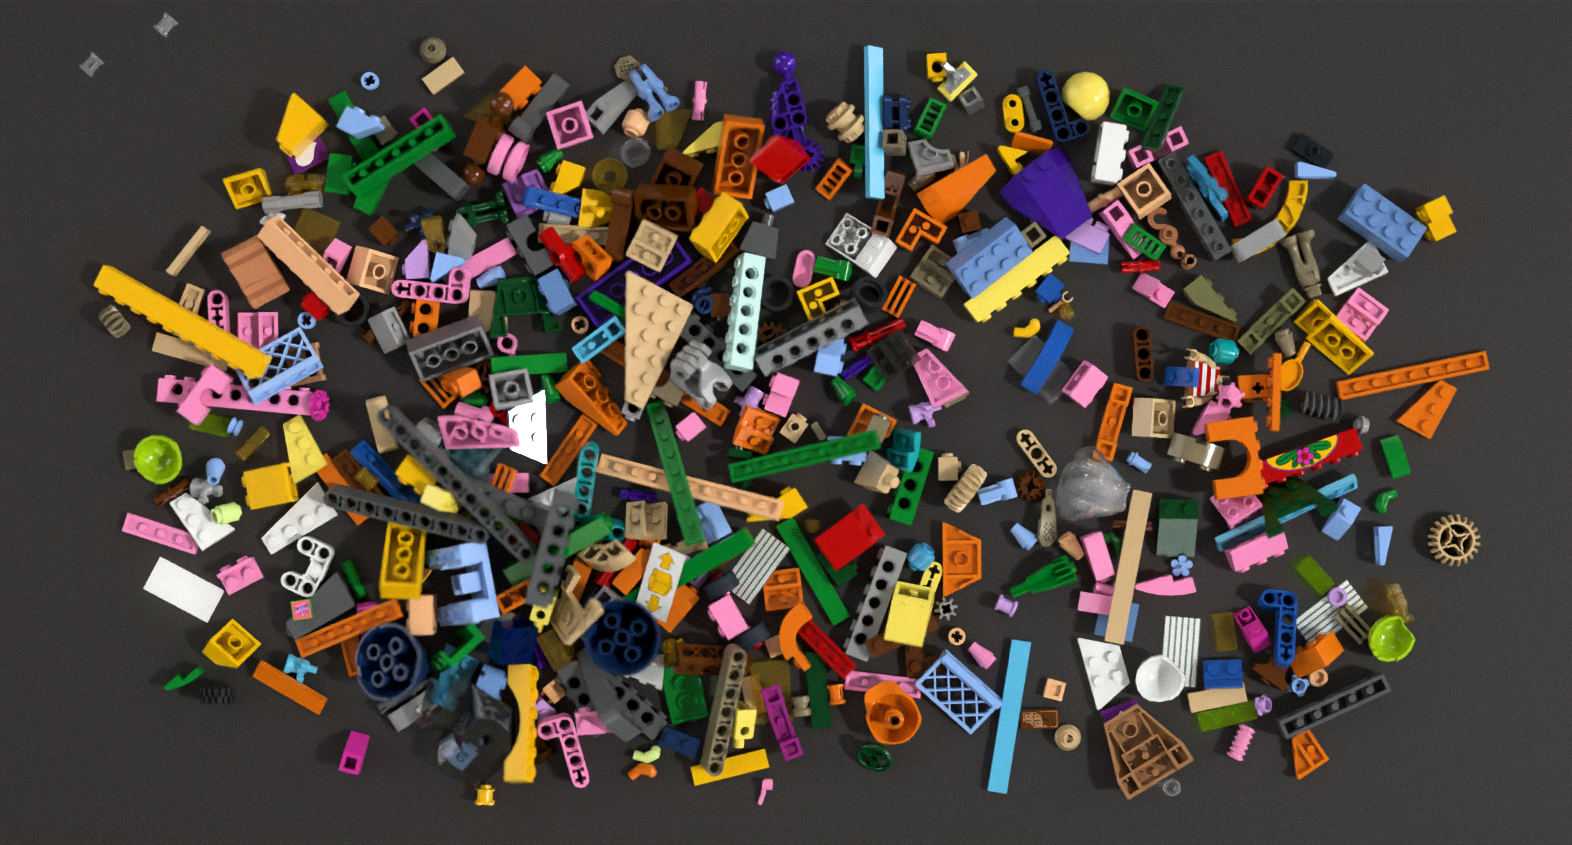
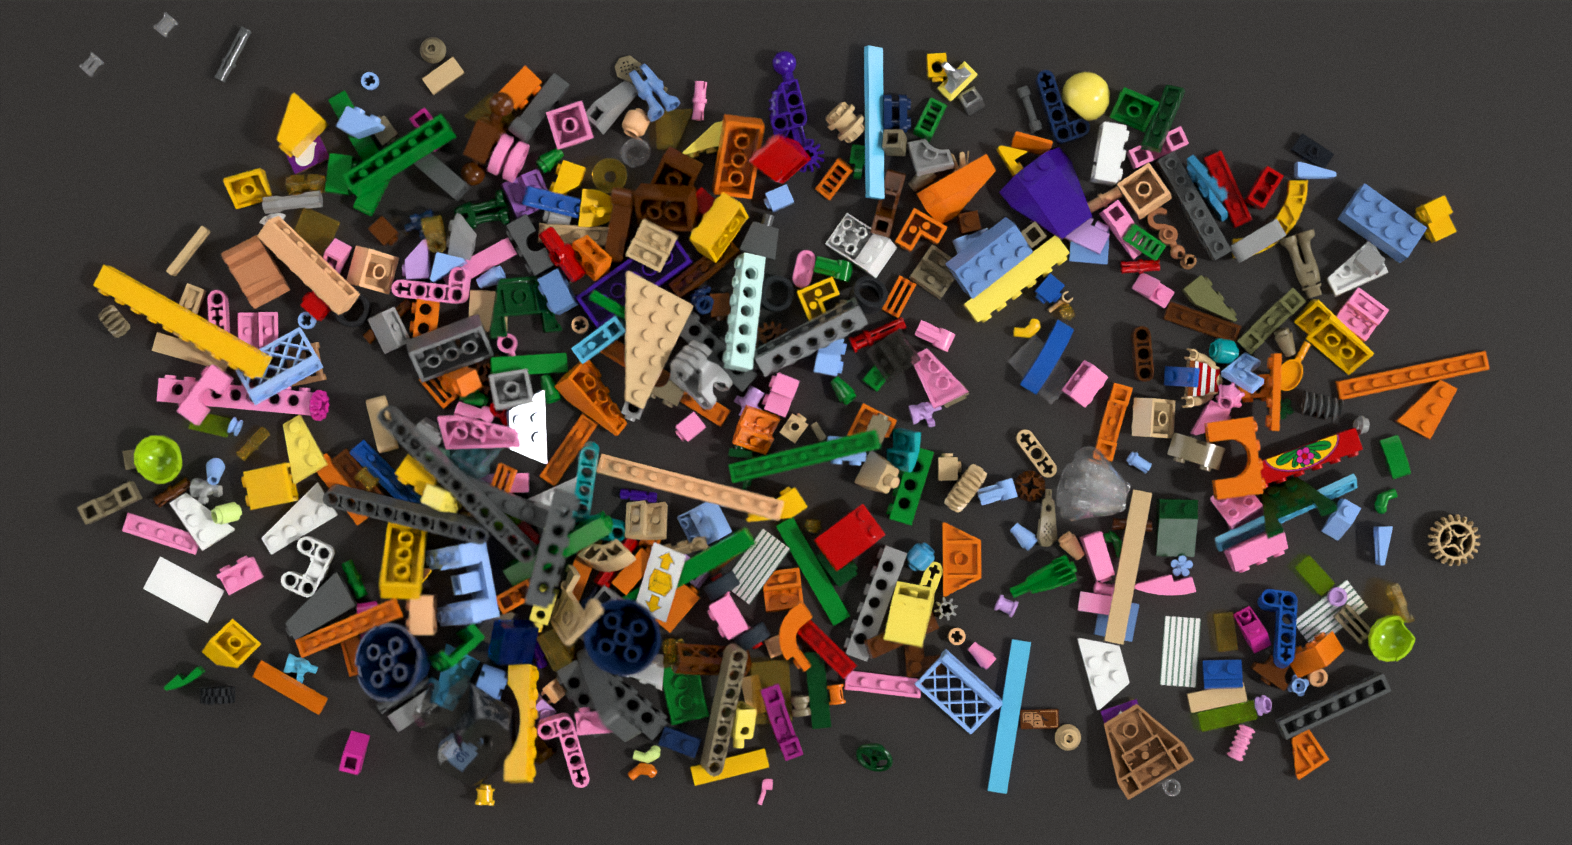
(109, 503): none -> dark tan arch
(233, 54): none -> dark grey pin
(302, 609): tile -> none
(675, 473): green tile -> none
(856, 367): dark purple axle -> none
(891, 713): orange piece -> none
(1012, 113): yellow plate -> none
(1054, 689): light nougat tile -> none
(1159, 679): white cylinder -> none
(1242, 373): none -> light blue tile

